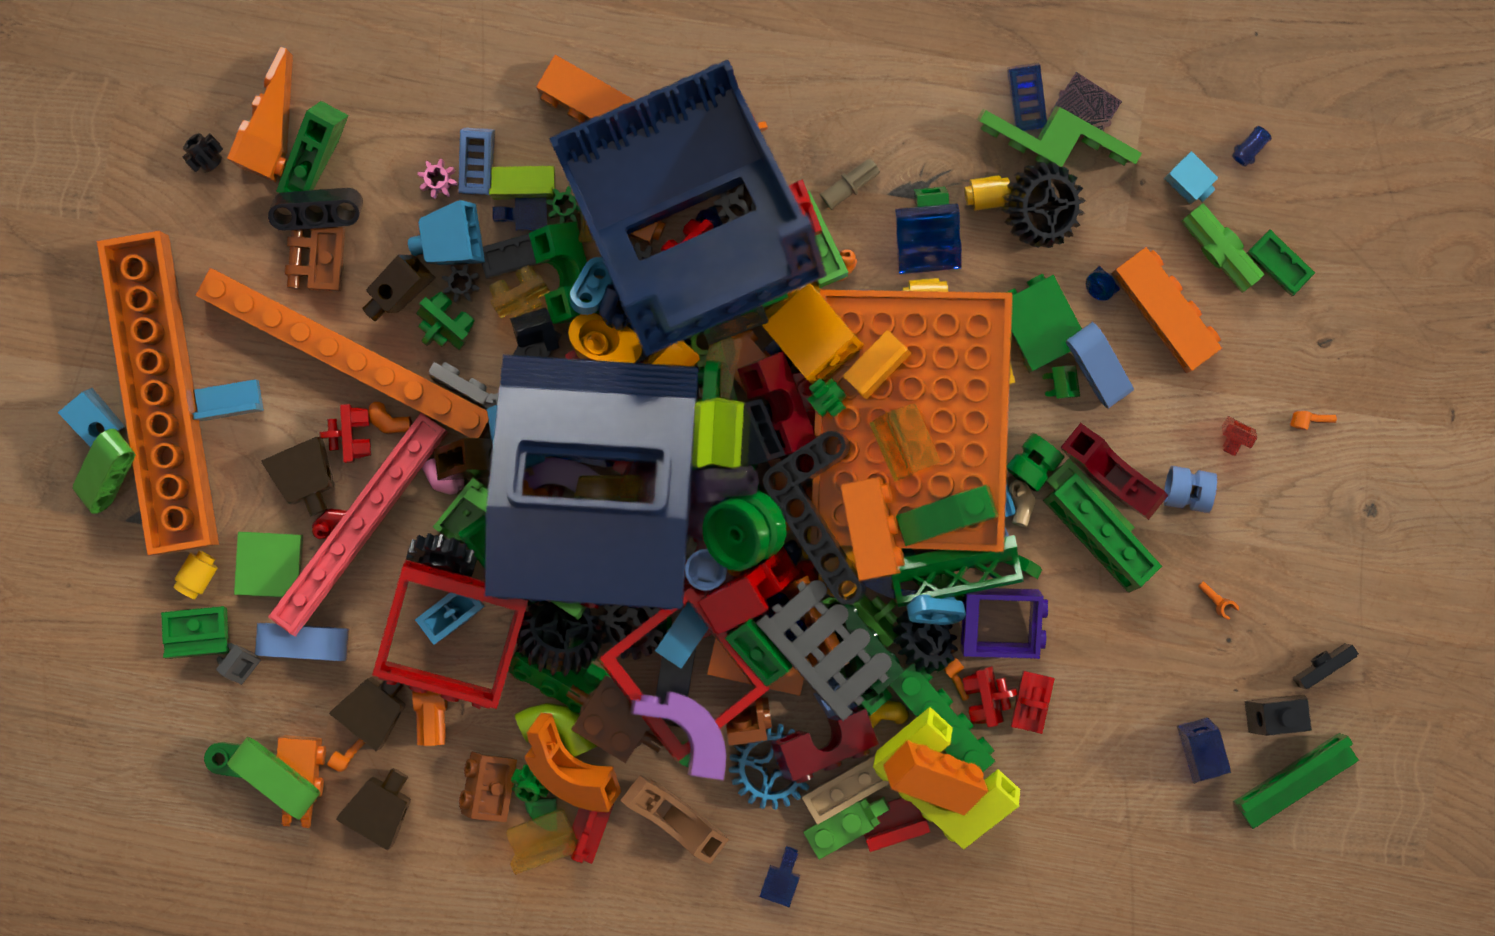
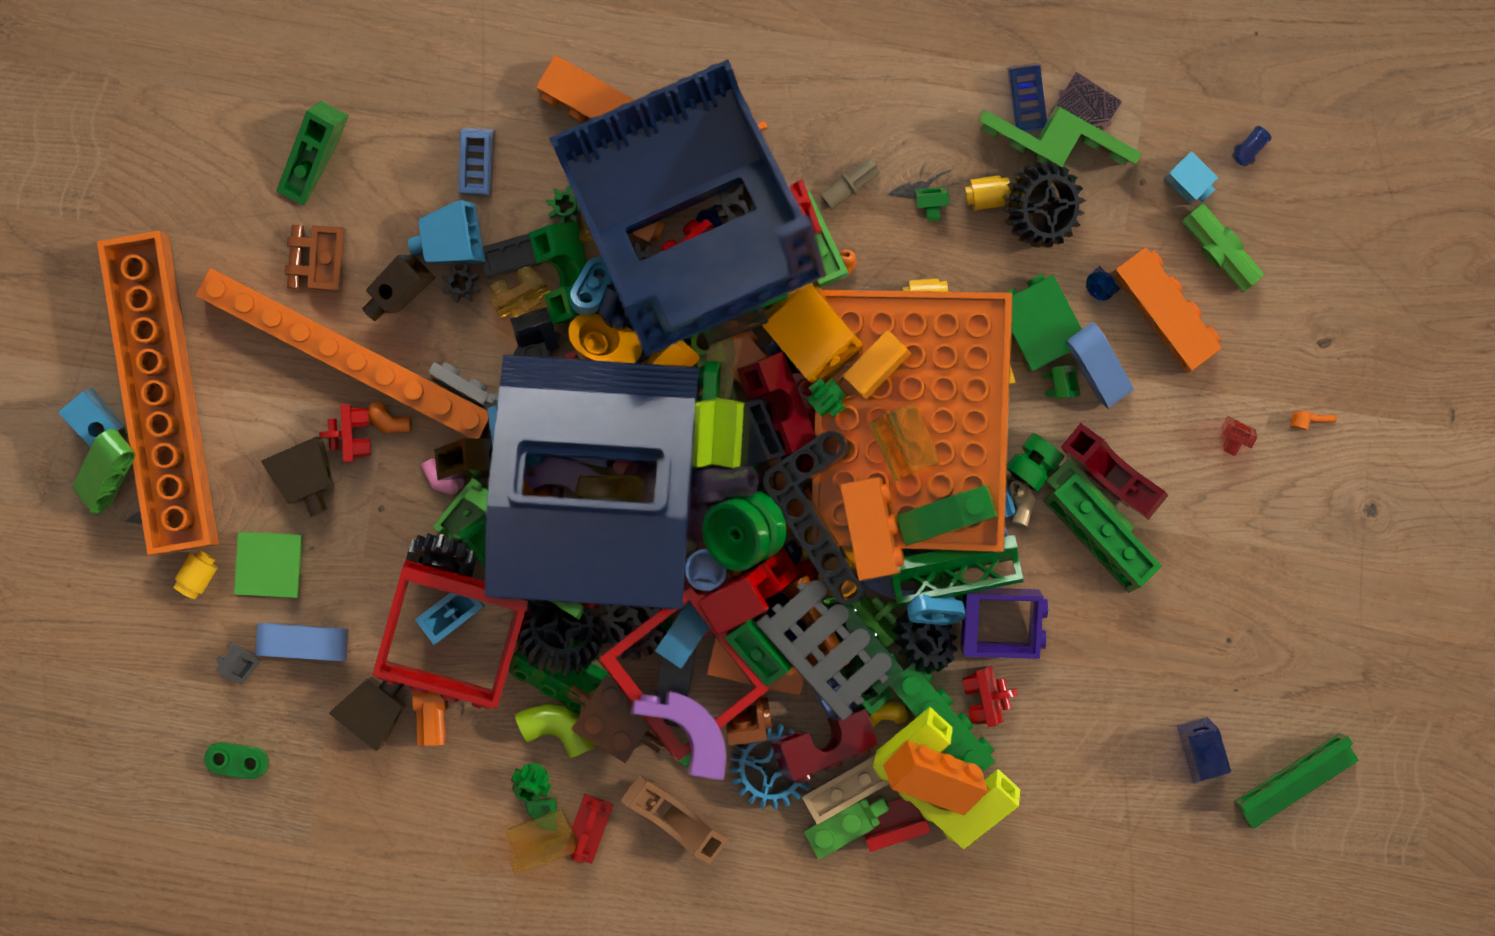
(195, 632): green plate -> none
(202, 152): black gear -> none
(228, 400): dark azure panel -> none
(263, 141): orange wedge -> none
(273, 778): bright green beam -> none
(303, 218): black beam -> none
(305, 757): orange hinge -> none
(327, 522): red arm -> none
(339, 761): orange hand -> none
(357, 524): coral tile -> none
(378, 809): dark brown torso -> none
(432, 171): bright pink gear -> none
(440, 326): green hips -> none
(487, 787): dark orange bracket -> none
(522, 182): lime panel -> none
(527, 214): clear blue plate -> none
(566, 776): orange arch -> none
(781, 882): clear blue plate -> none
(928, 238): clear blue slope -> none
(952, 670): orange hand -> none
(1027, 567): green tile -> none
(1032, 702): red hips -> none
(1179, 486): medium blue wheel -> none
(1218, 600): orange hand -> none
(1279, 715): black torso -> none
(1280, 262): green plate -> none
(1324, 665): black plate -> none

